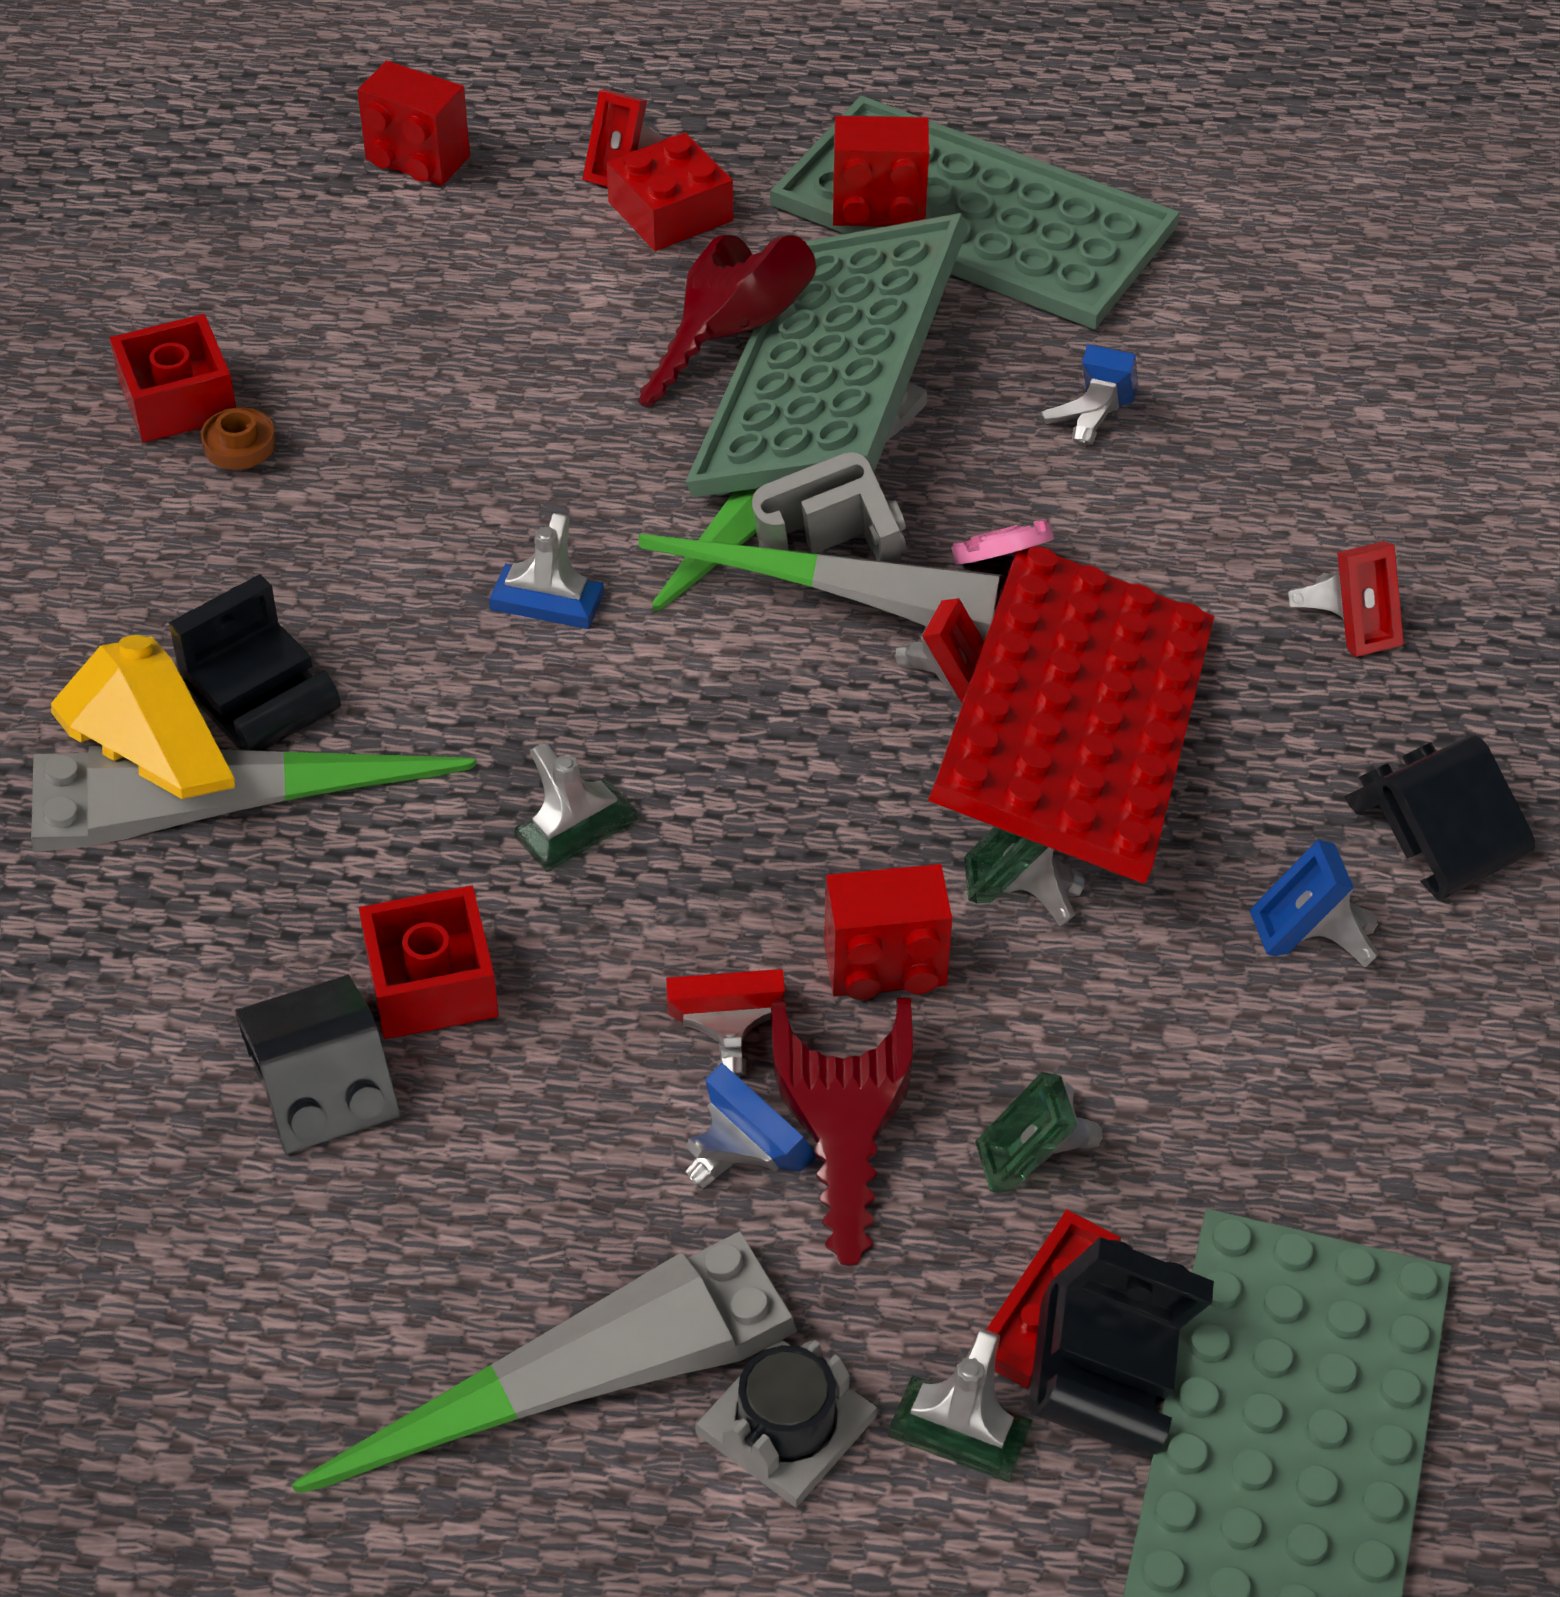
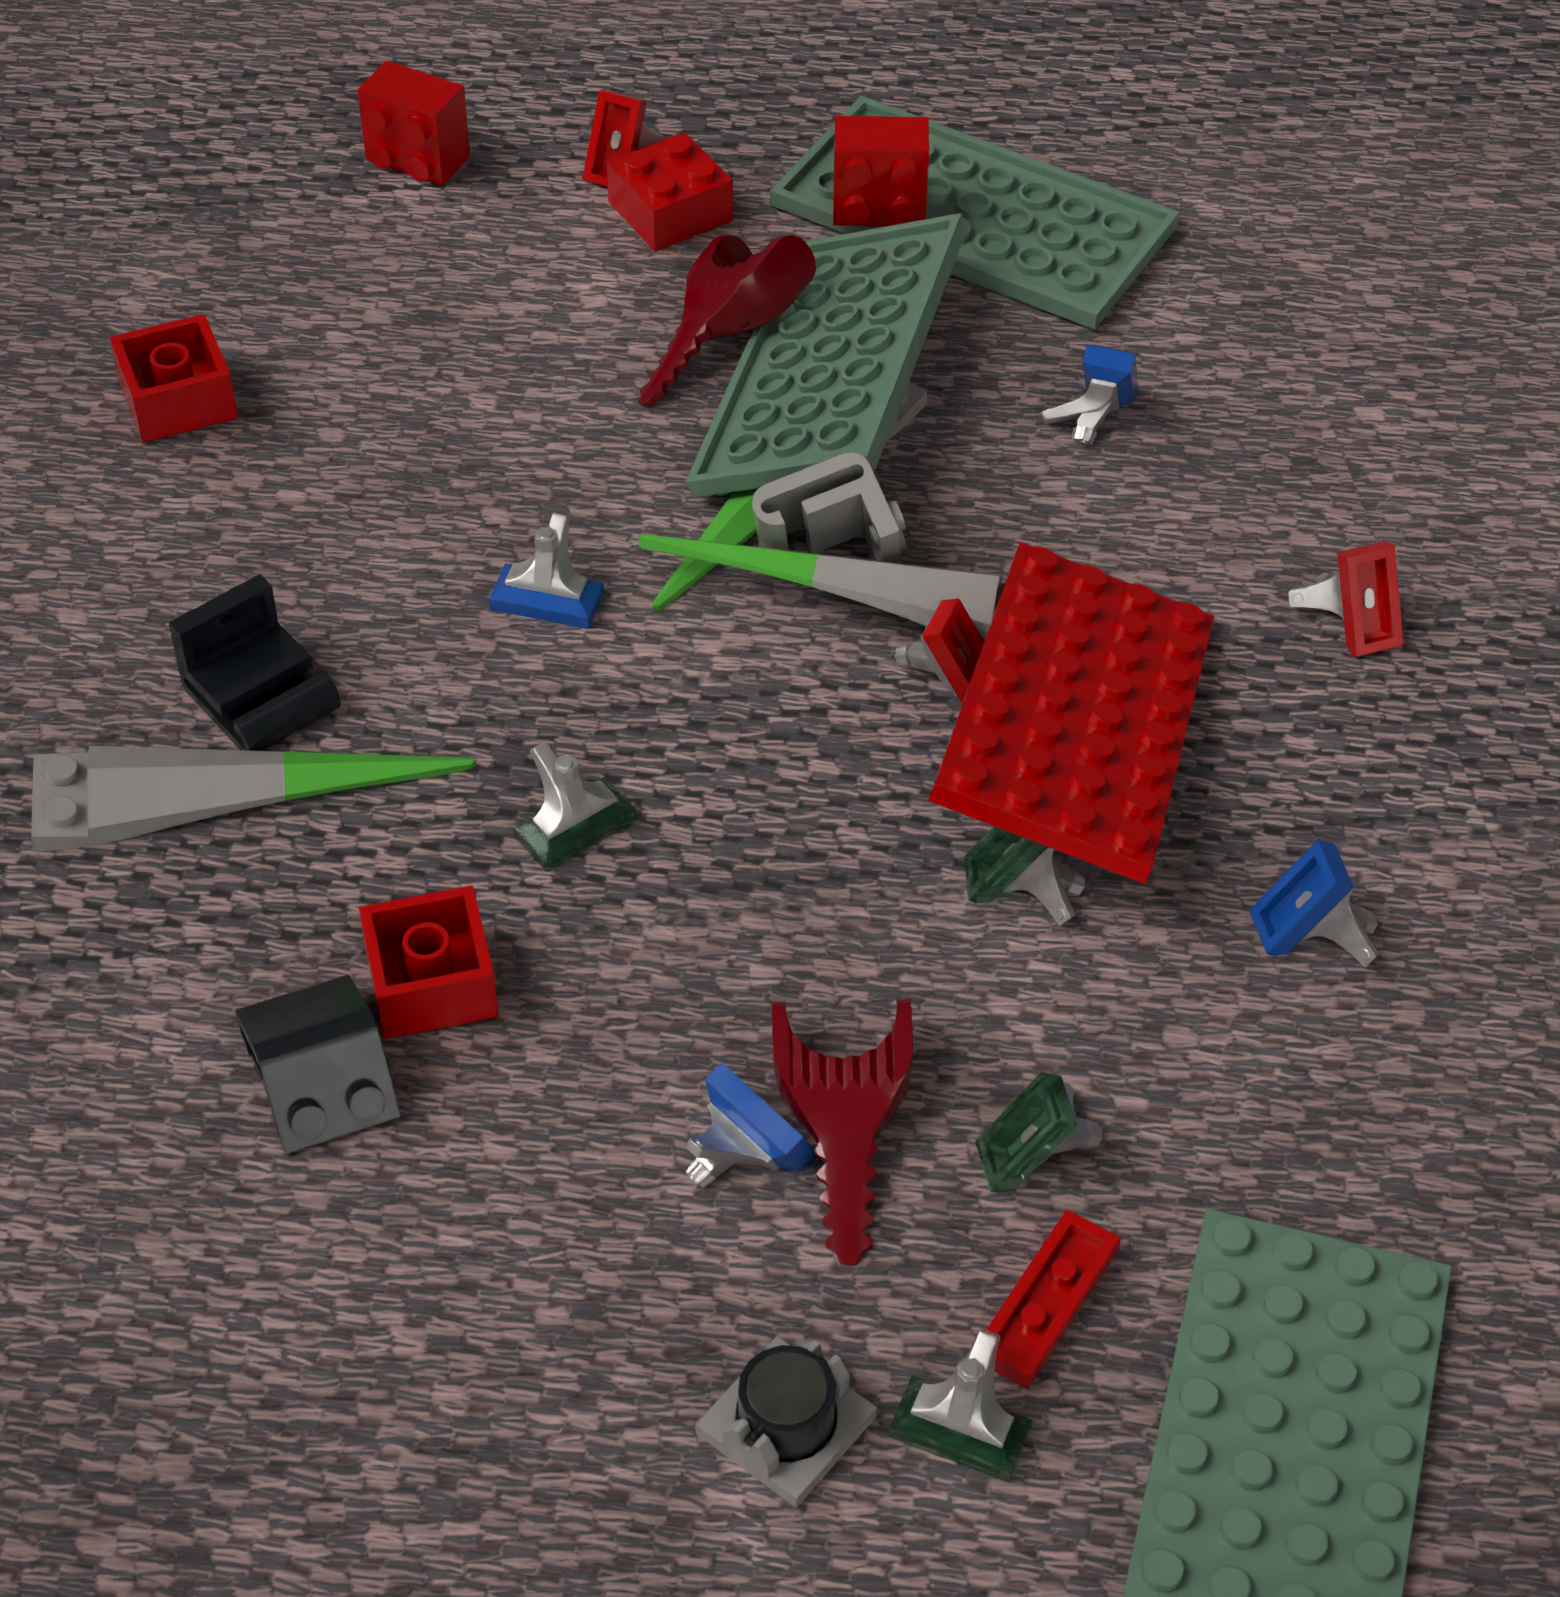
(142, 711): yellow wedge -> none
(238, 438): dark orange plate -> none
(656, 1327): light grey plate -> none
(725, 1007): red piece -> none
(887, 931): red brick -> none
(1002, 542): bright pink tile -> none
(1113, 1344): black piece -> none
(1452, 810): black piece -> none

